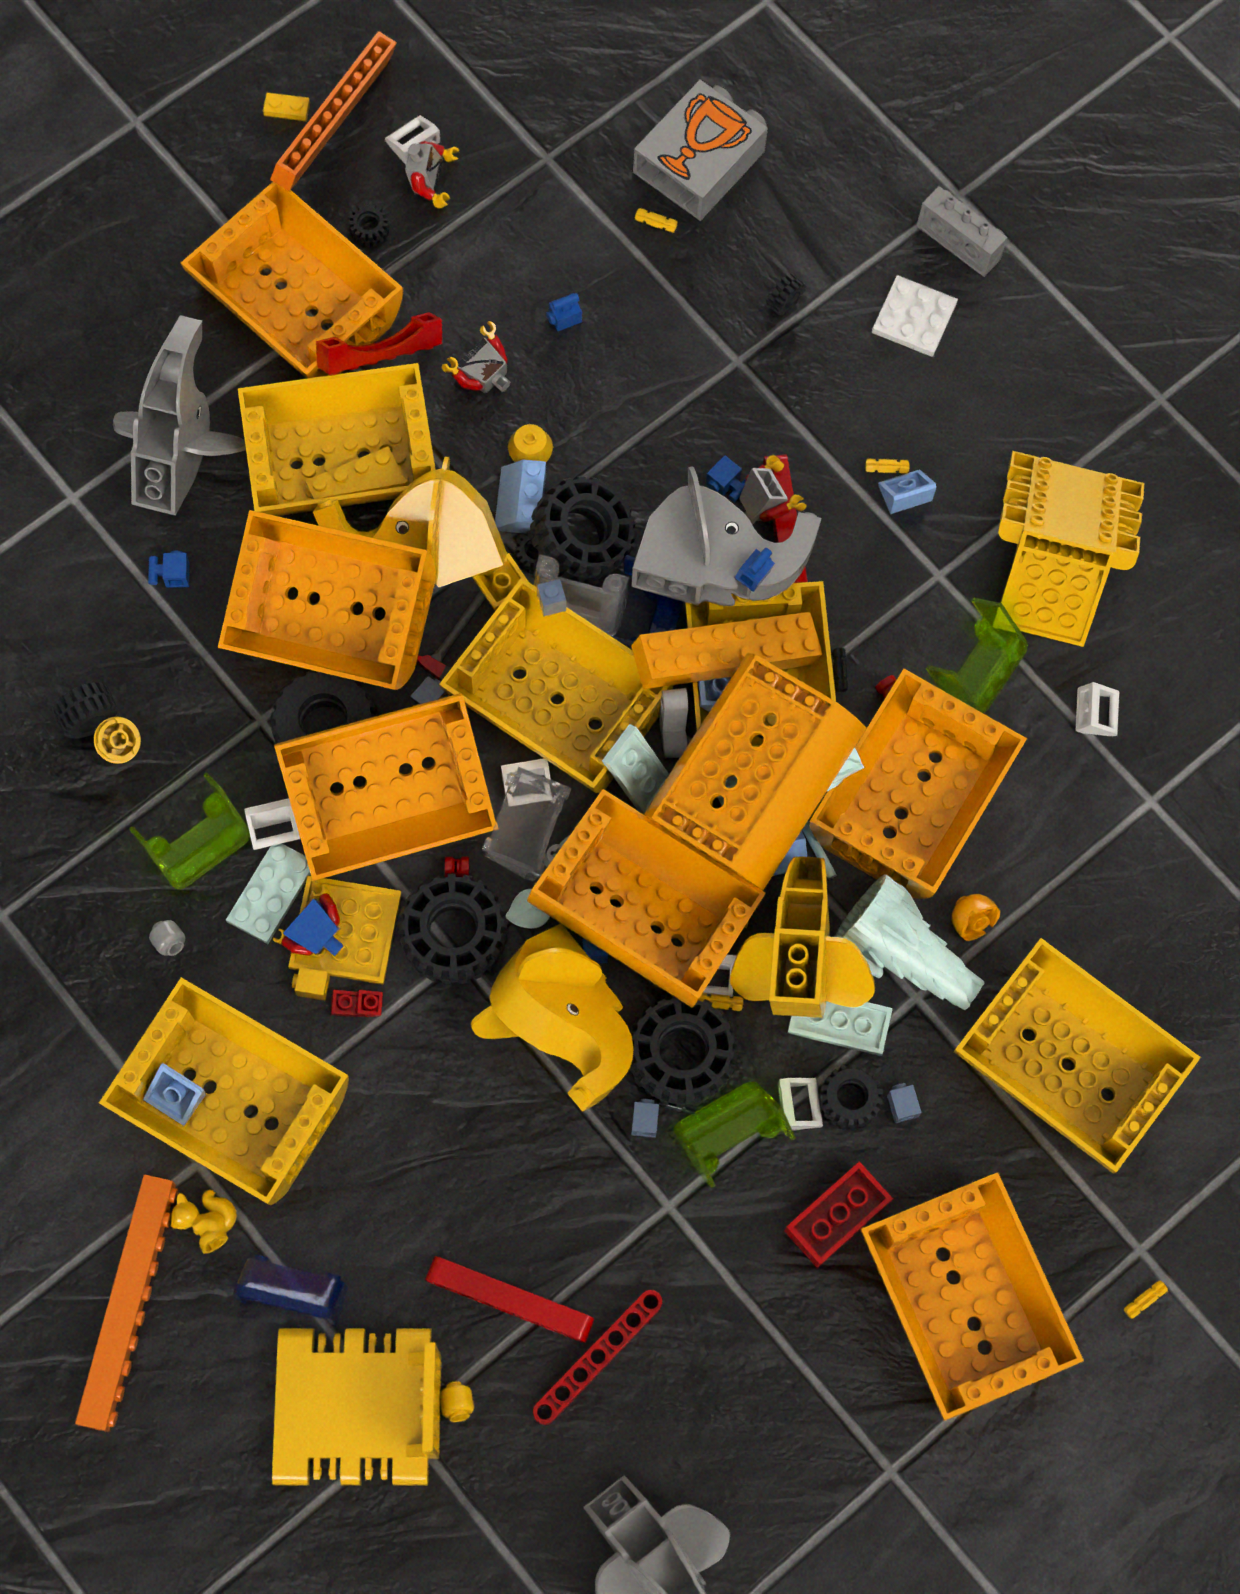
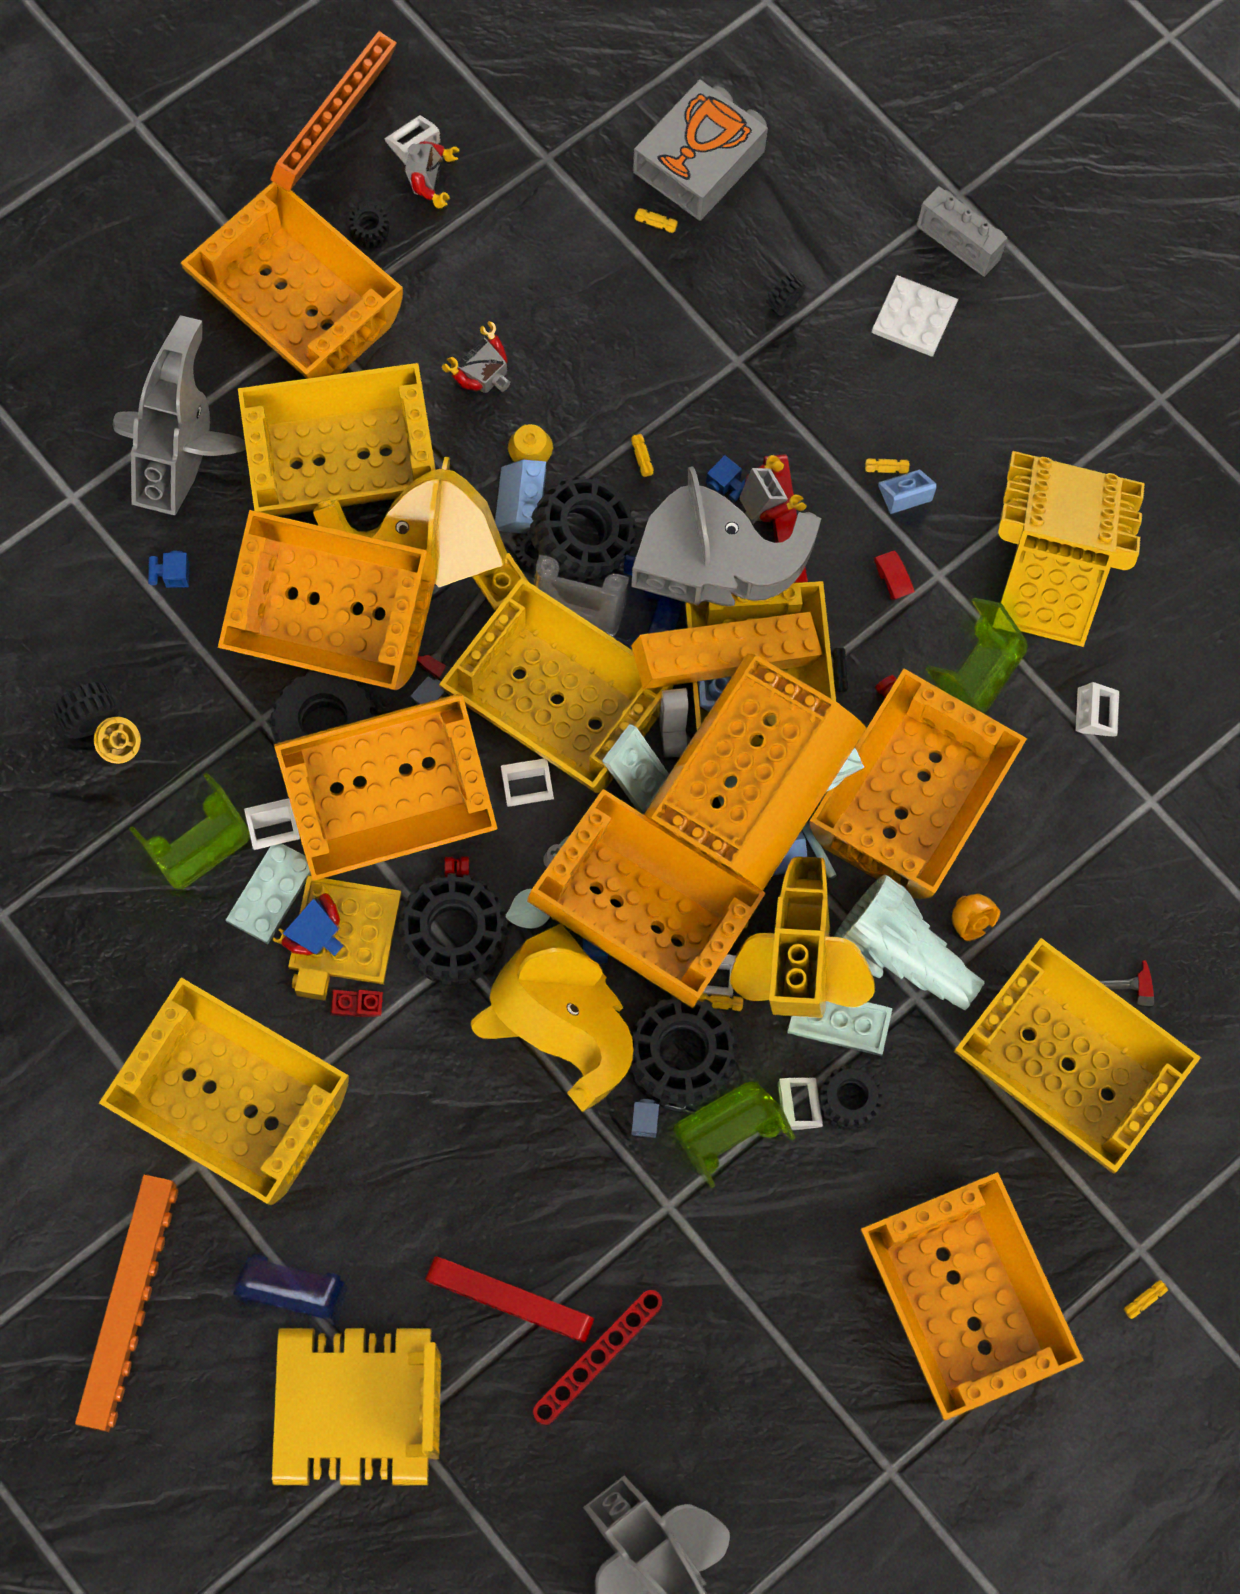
(167, 937): light grey head -> none
(174, 1094): light blue slope -> none
(210, 1225): yellow animal -> none
(286, 106): yellow plate -> none
(364, 474): yellow wing -> none
(420, 333): red arch -> none
(456, 1402): yellow head -> none
(525, 823): clear windscreen -> none
(551, 597): sand blue brick -> none
(565, 312): blue brick -> none
(642, 455): none -> yellow axle
(755, 569): blue brick -> none
(838, 1214): red brick -> none
(895, 574): none -> red slope
(903, 1103): sand blue brick -> none
(1141, 983): none -> piece

